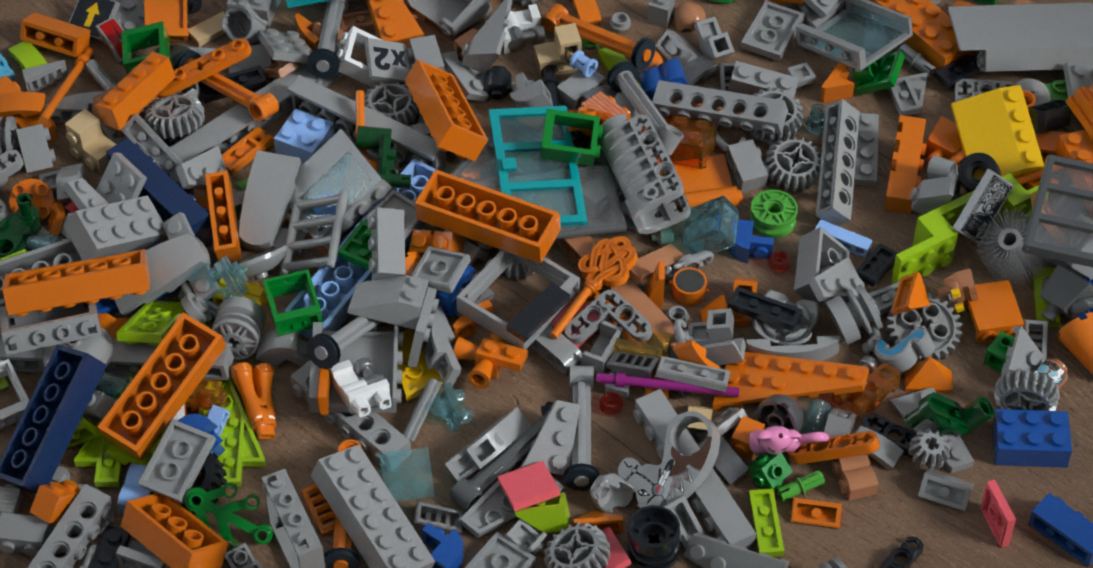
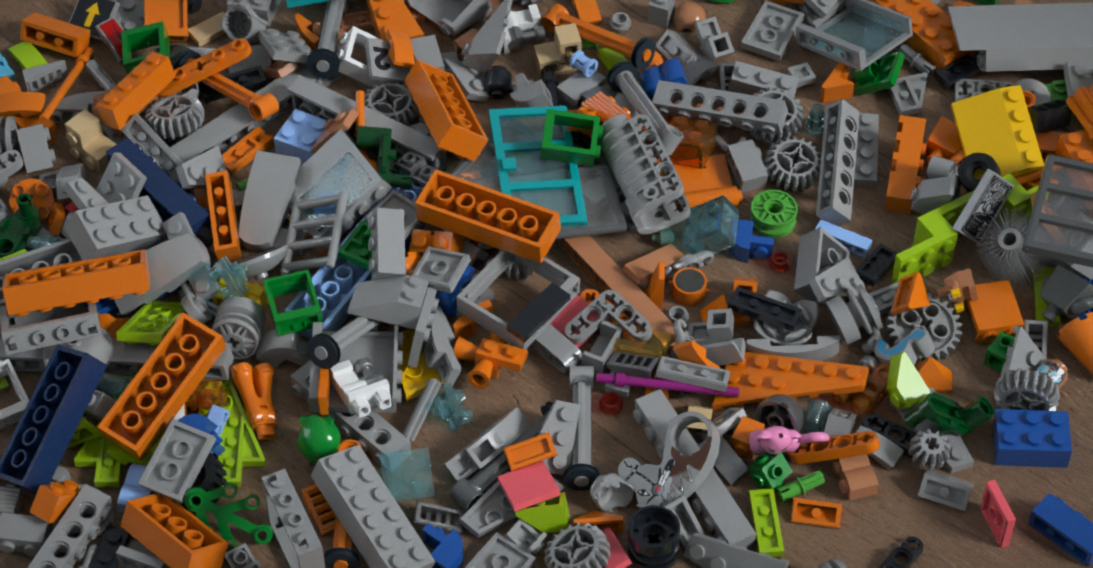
(318, 437): none -> green helmet
(332, 126): none -> nougat wing
(401, 48): none -> orange slope
(416, 166): none -> flat silver slope
(530, 451): none -> orange tile
(606, 265): orange piece -> none
(904, 382): none -> slope

